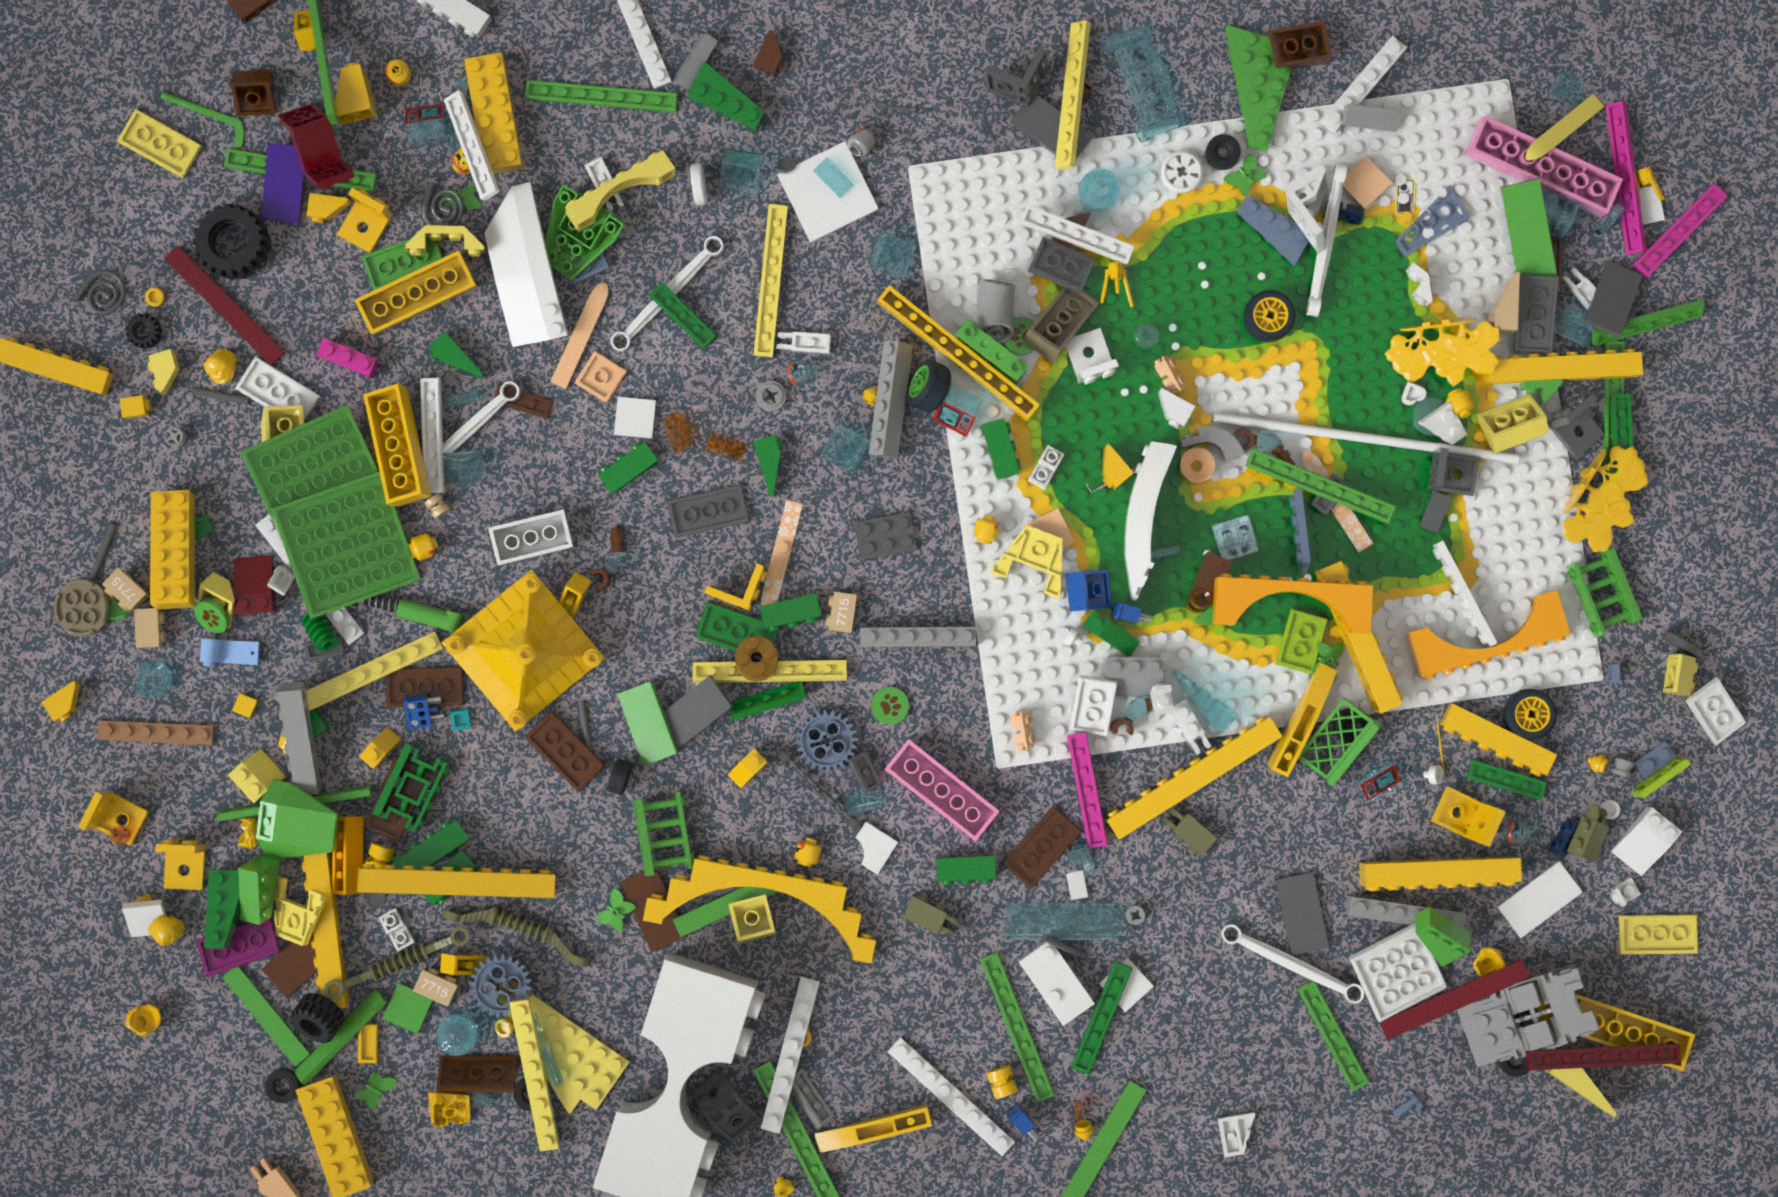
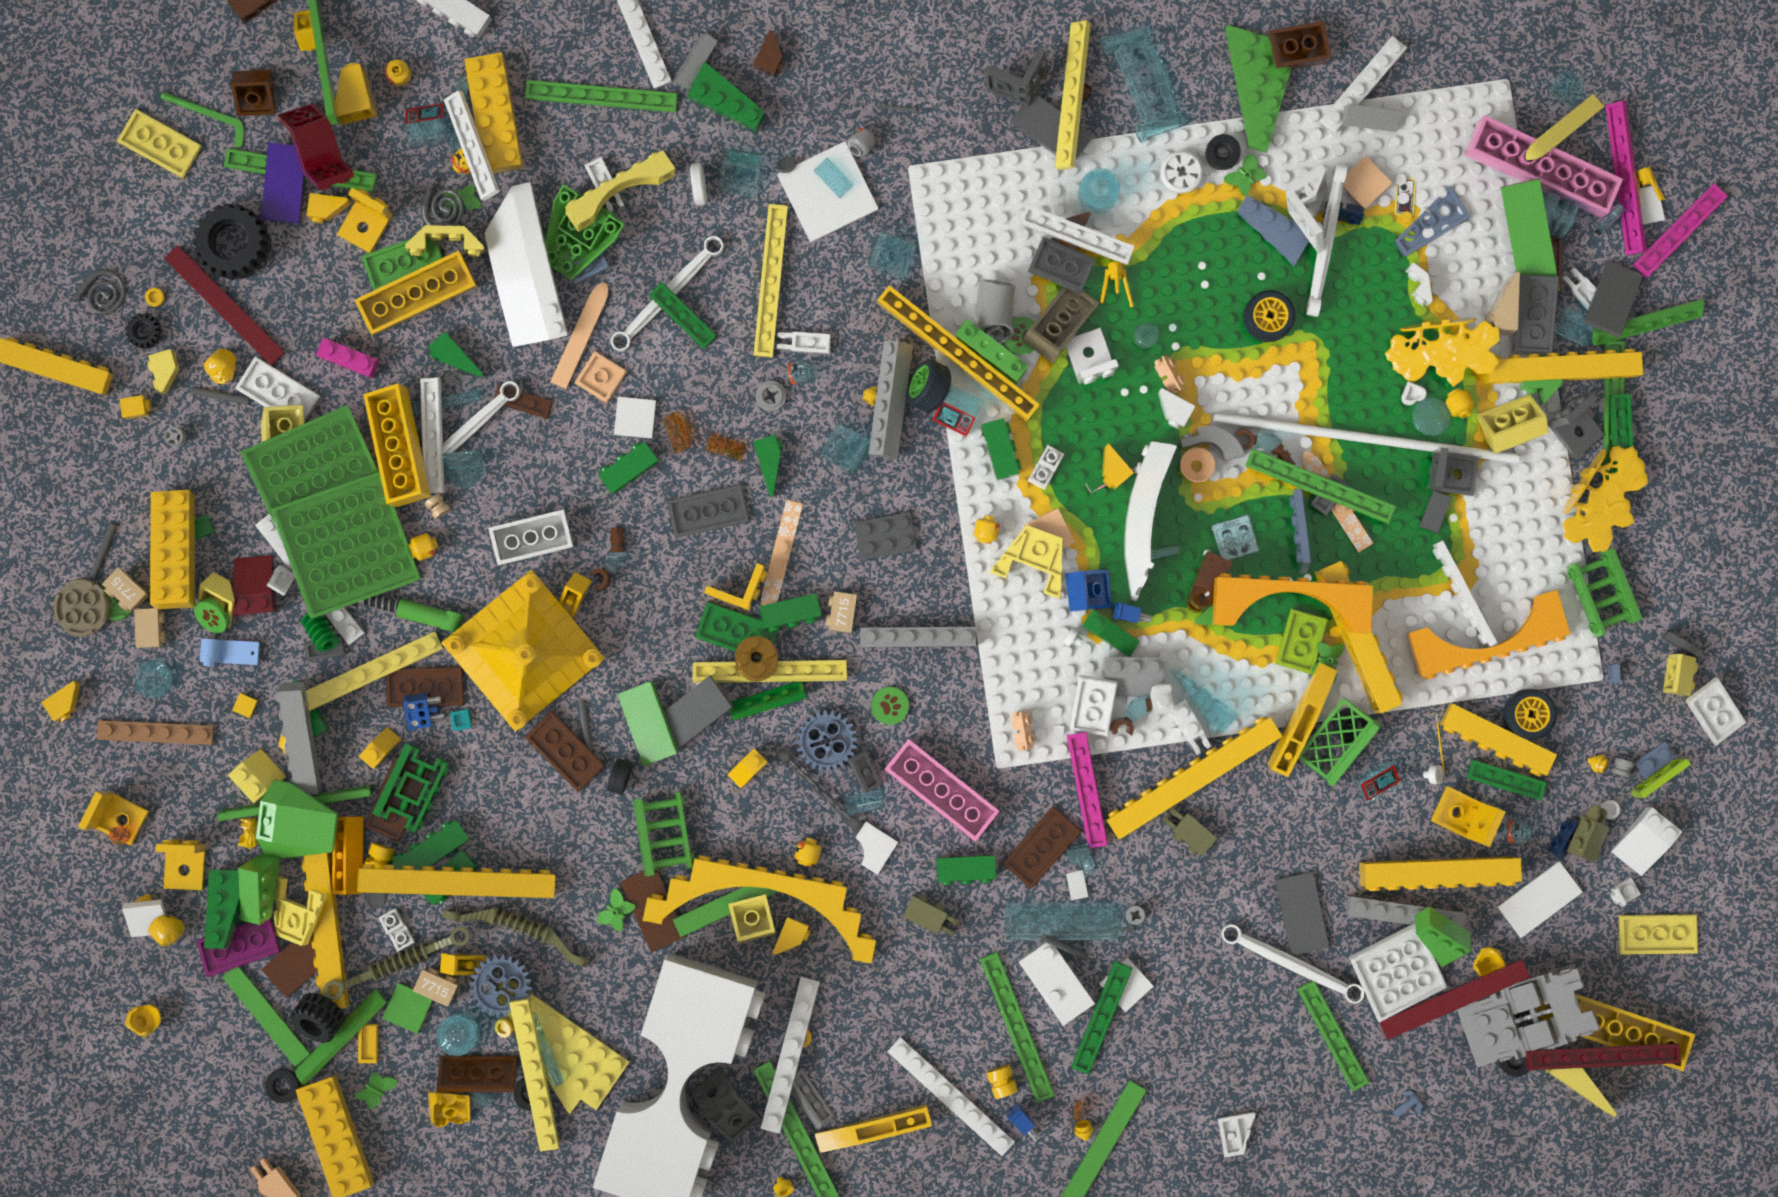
(791, 935): none -> yellow slope
(1444, 424): white wing -> none

